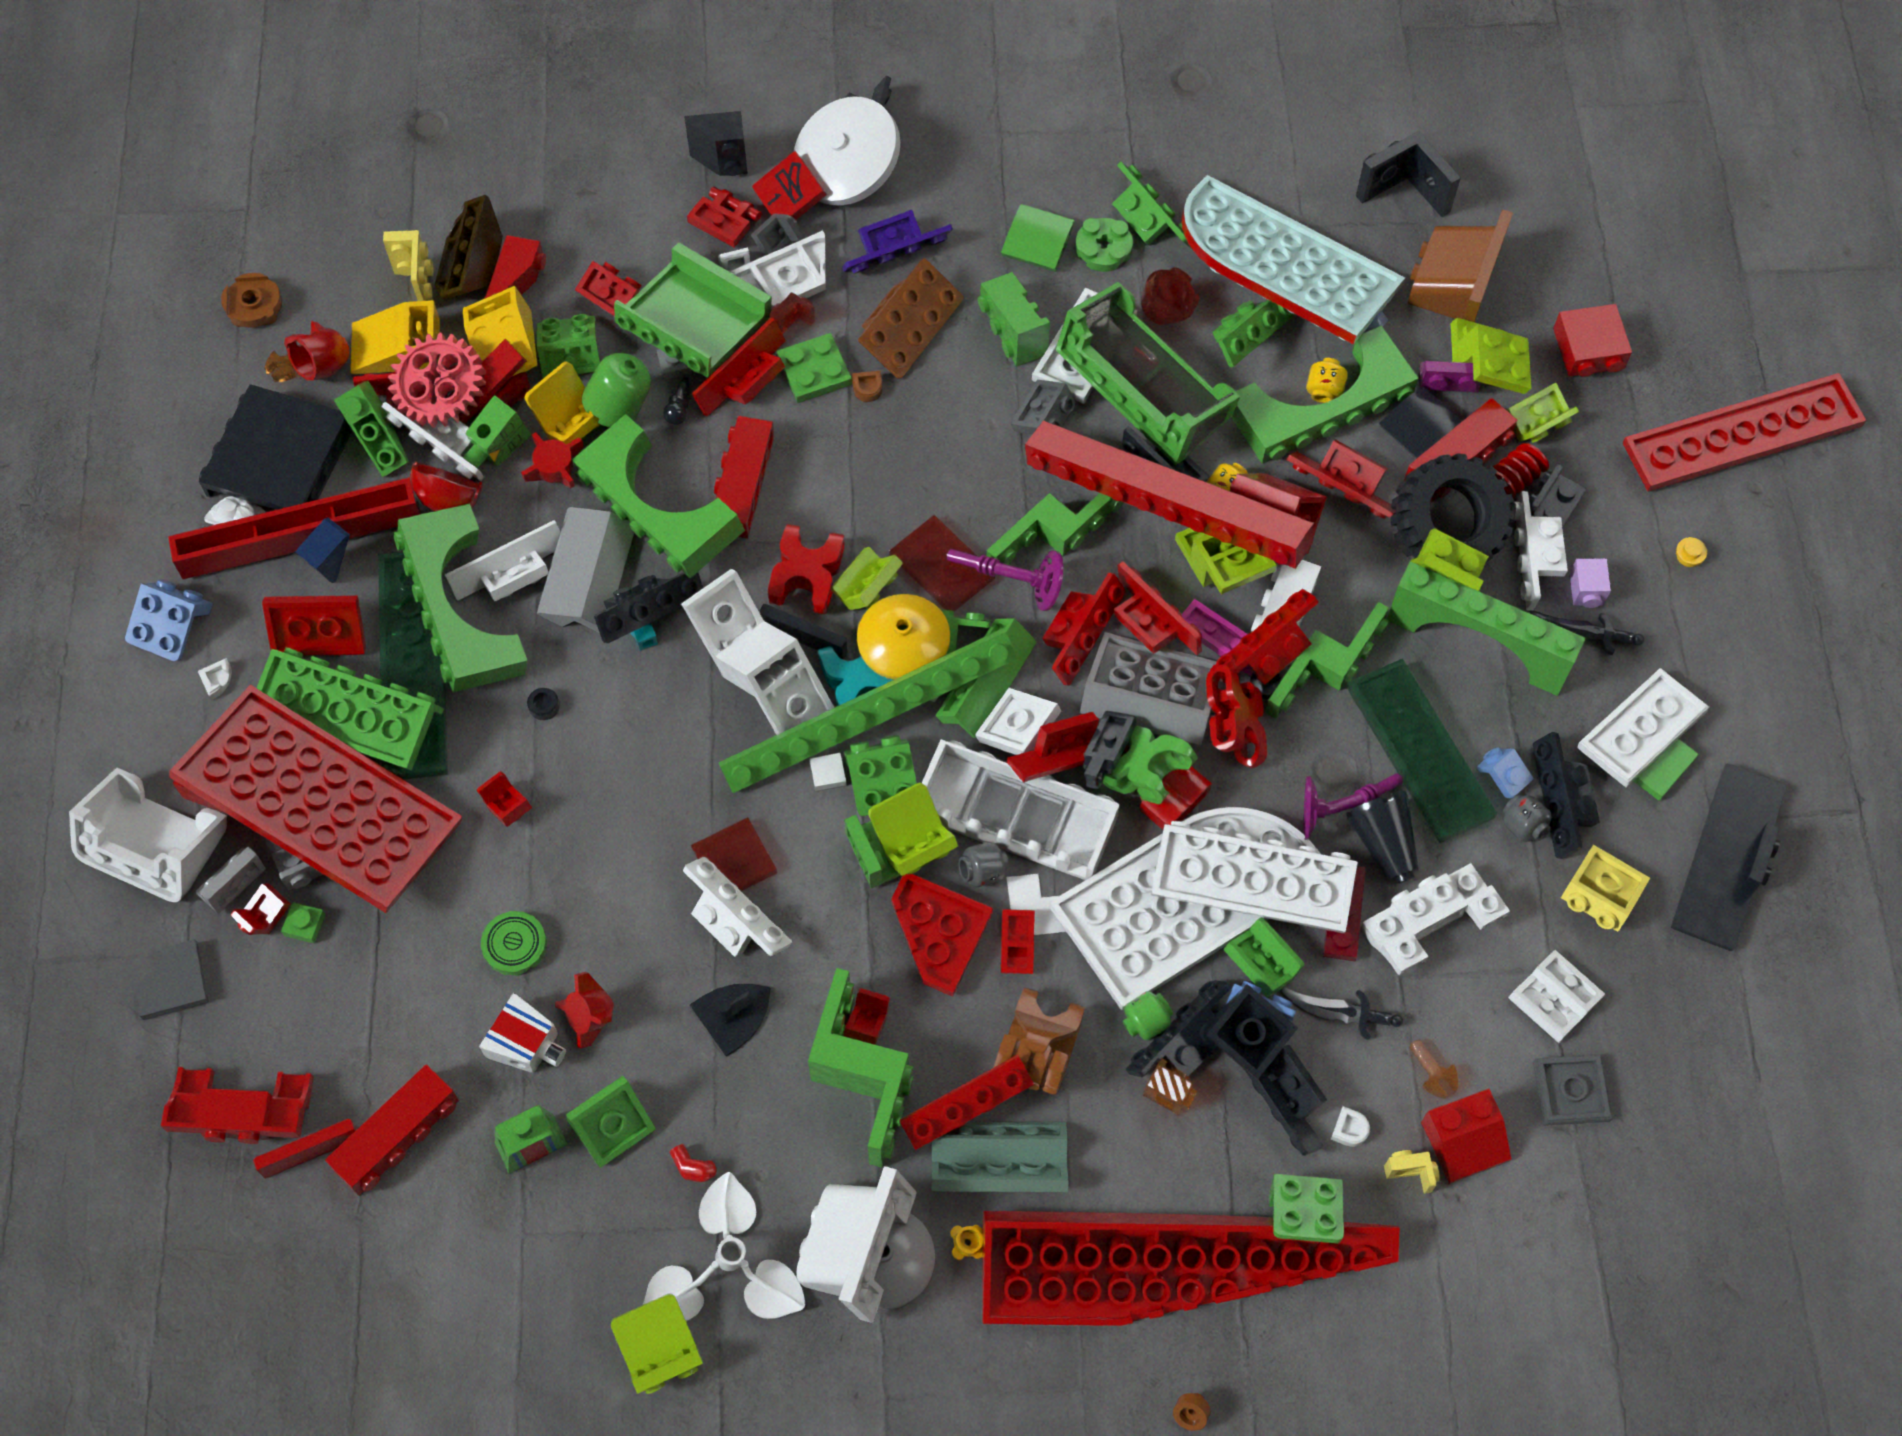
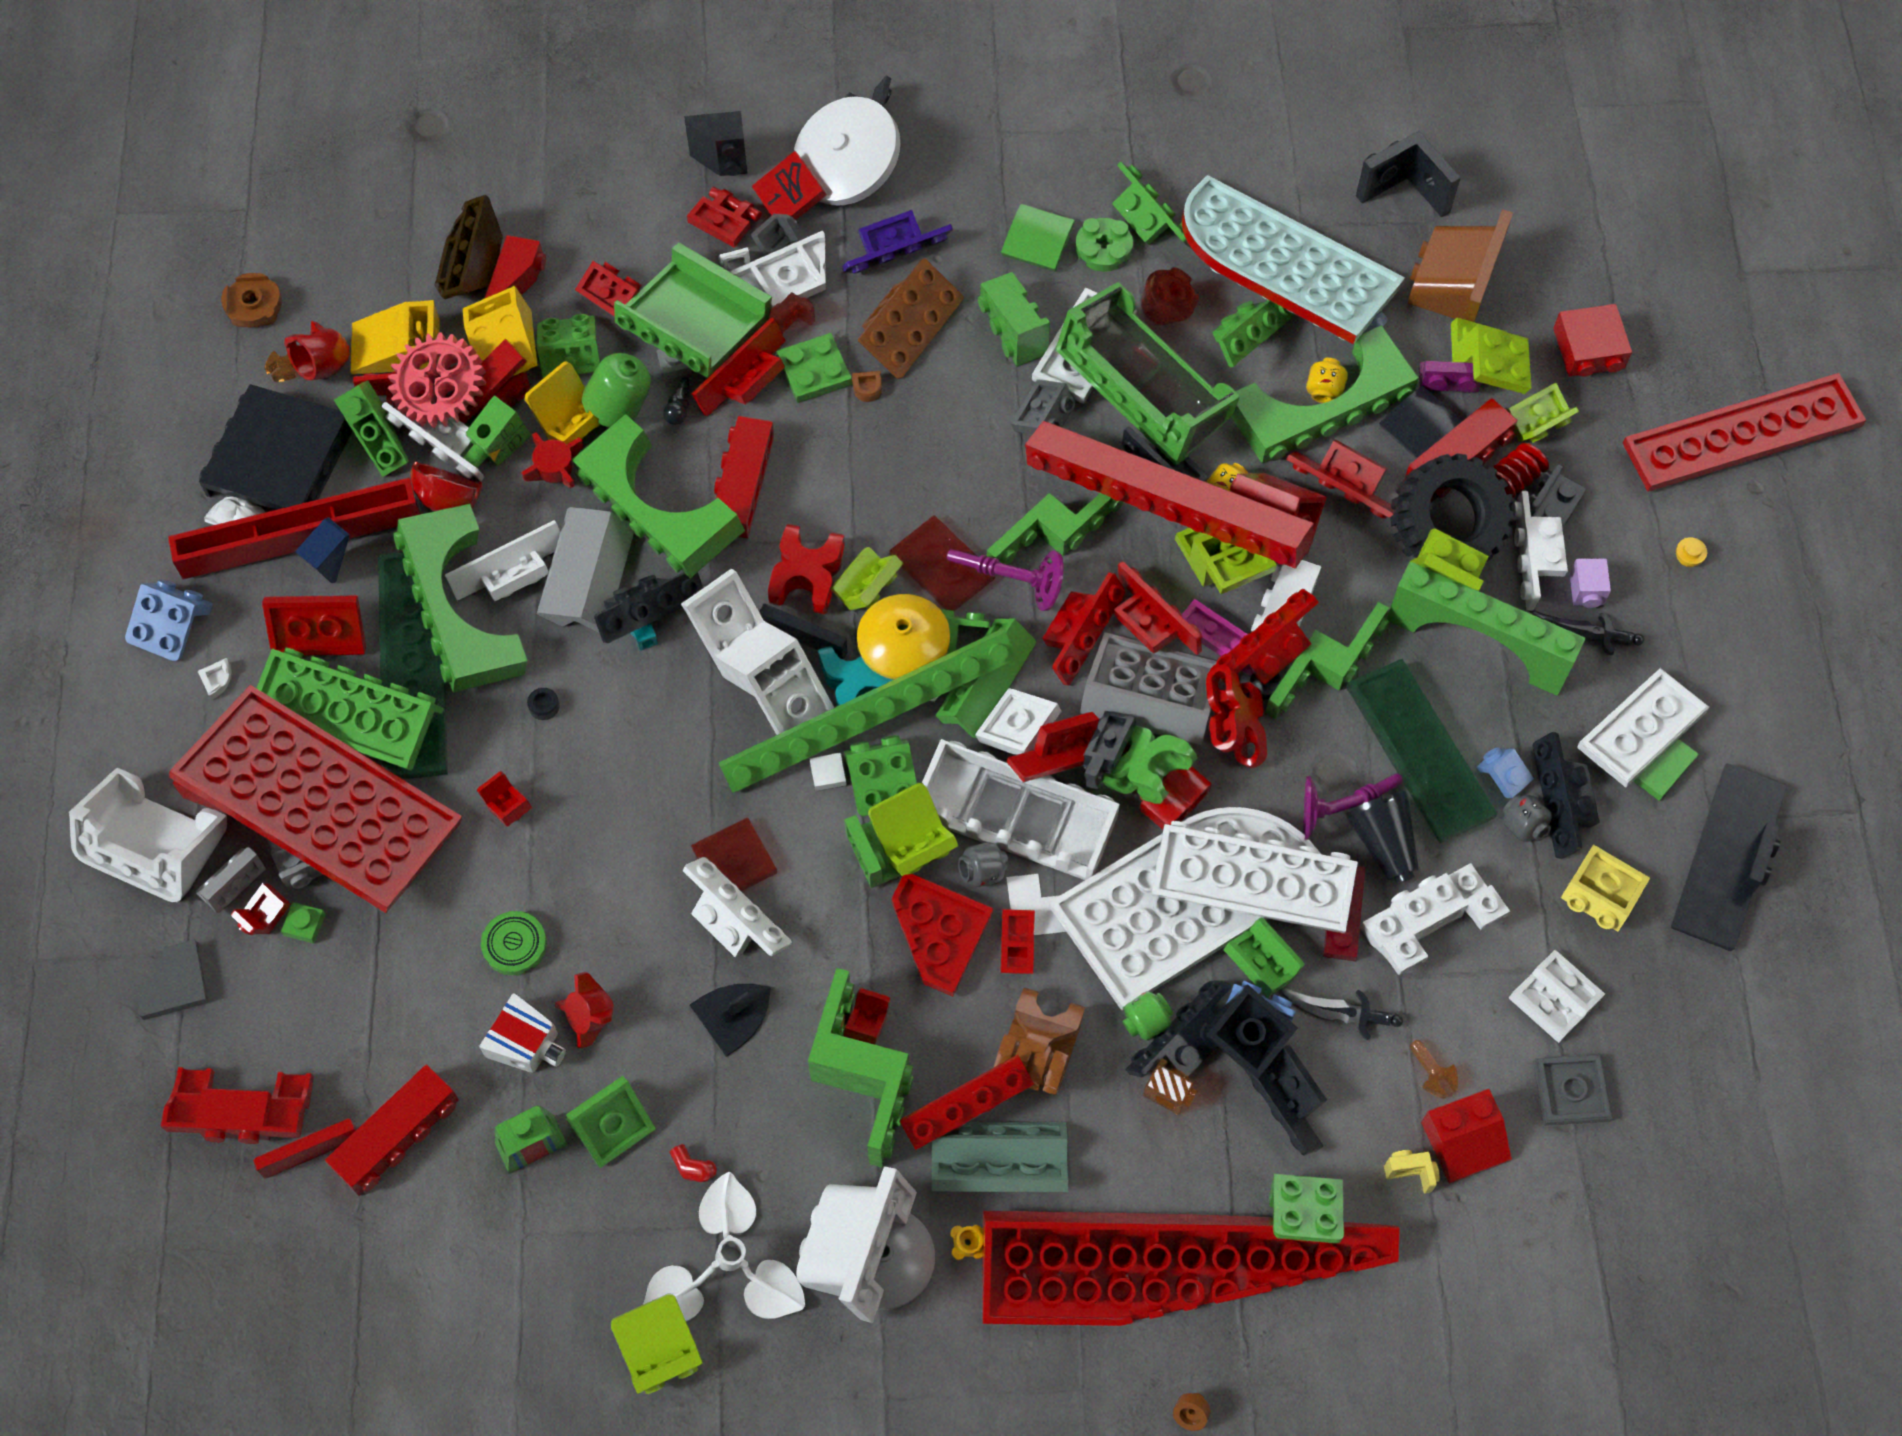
(410, 257): light yellow bracket -> none
(1351, 1128): white tile -> none

